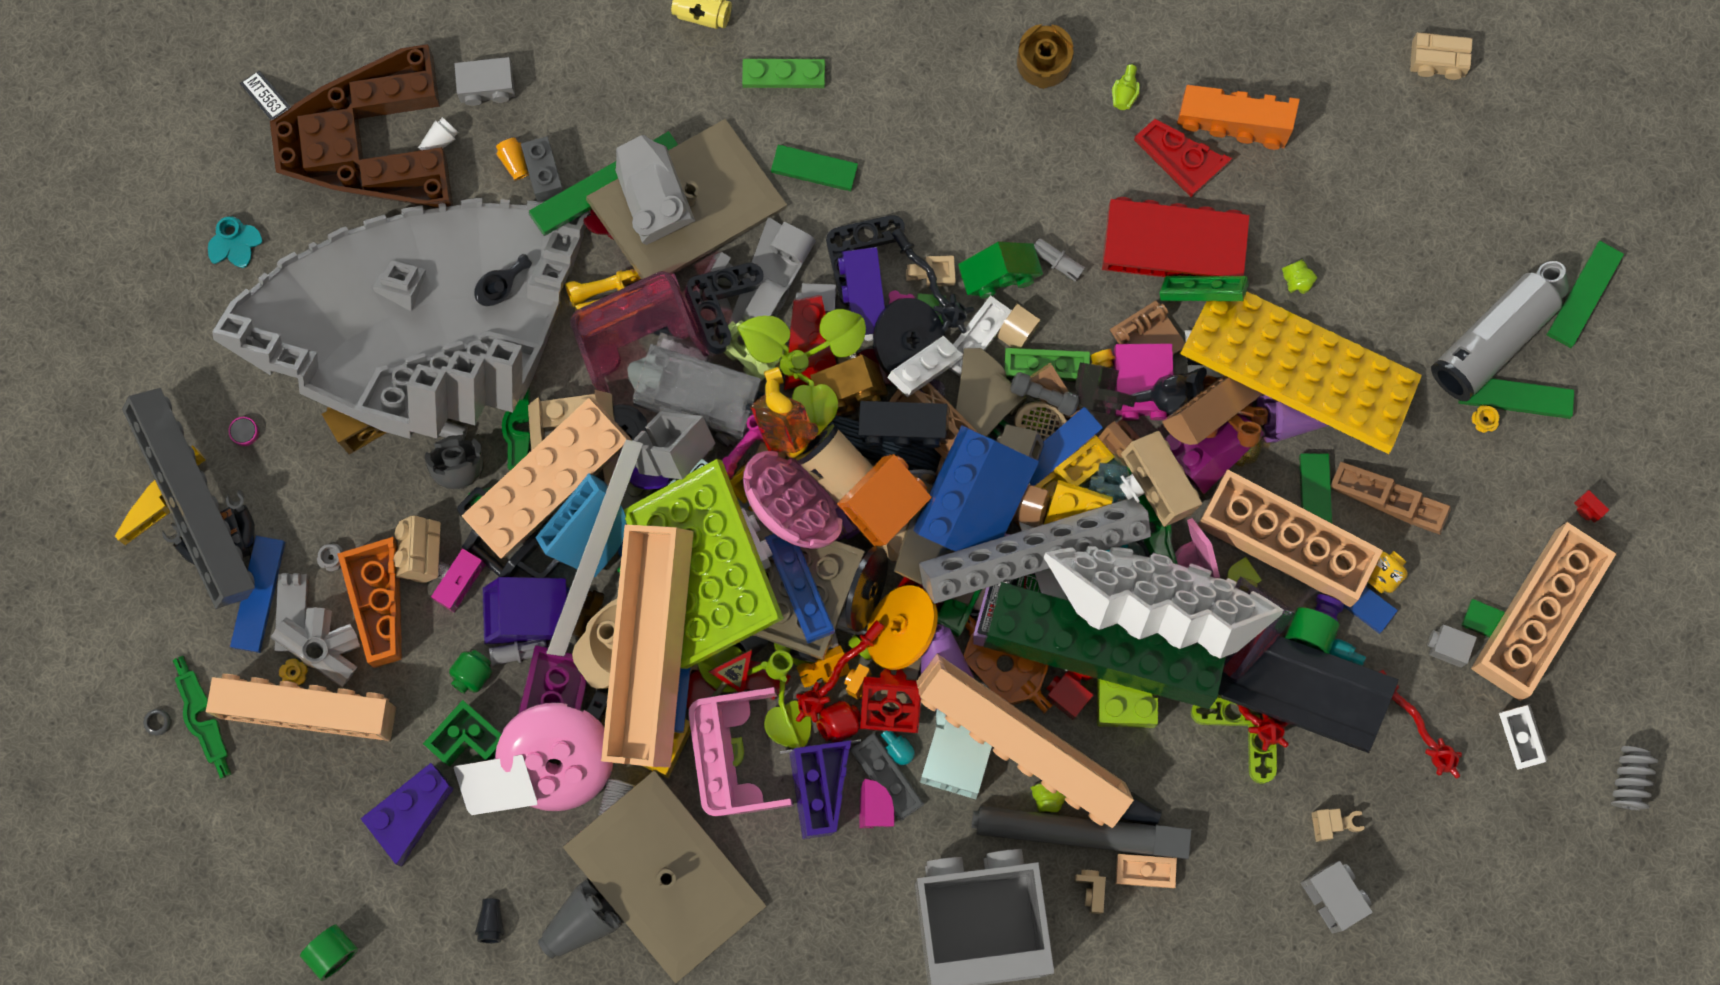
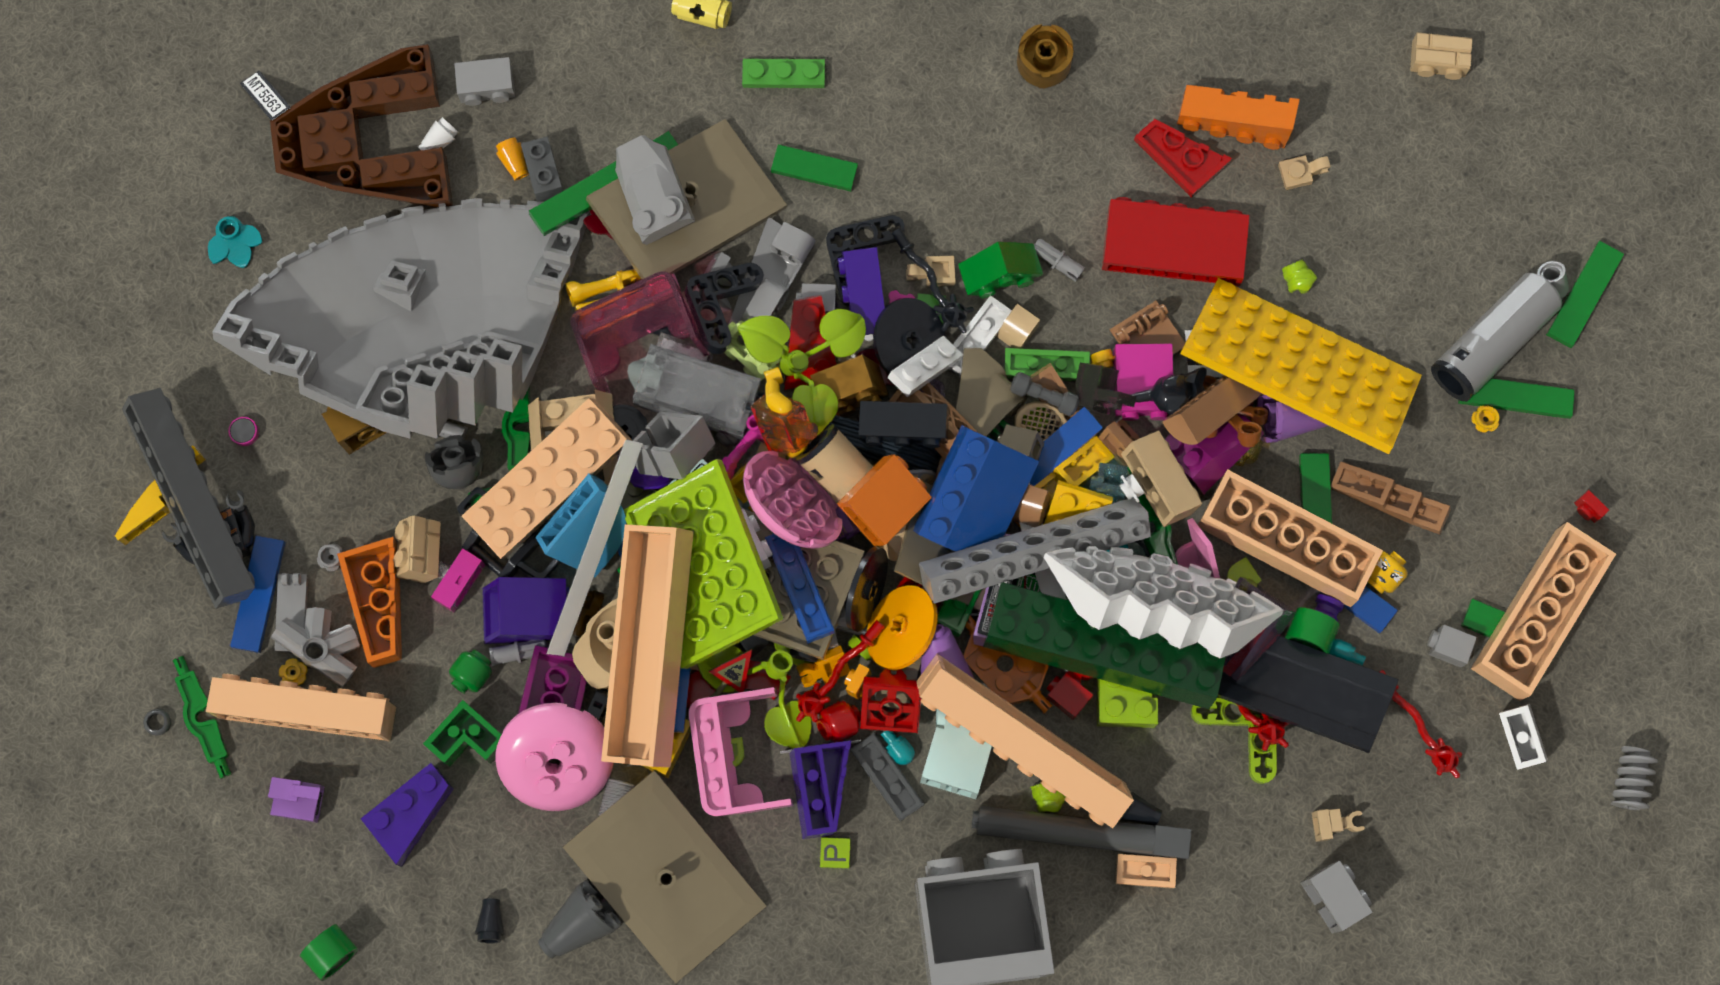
(295, 799): none -> medium lavender piece
(491, 789): white sticker -> none
(497, 284): black piece -> none
(835, 853): none -> lime tile
(875, 806): dark pink brick -> none
(1095, 896): tan bracket -> none
(1126, 89): lime piece -> none
(1204, 288): green tile -> none
(1299, 172): none -> tan plate

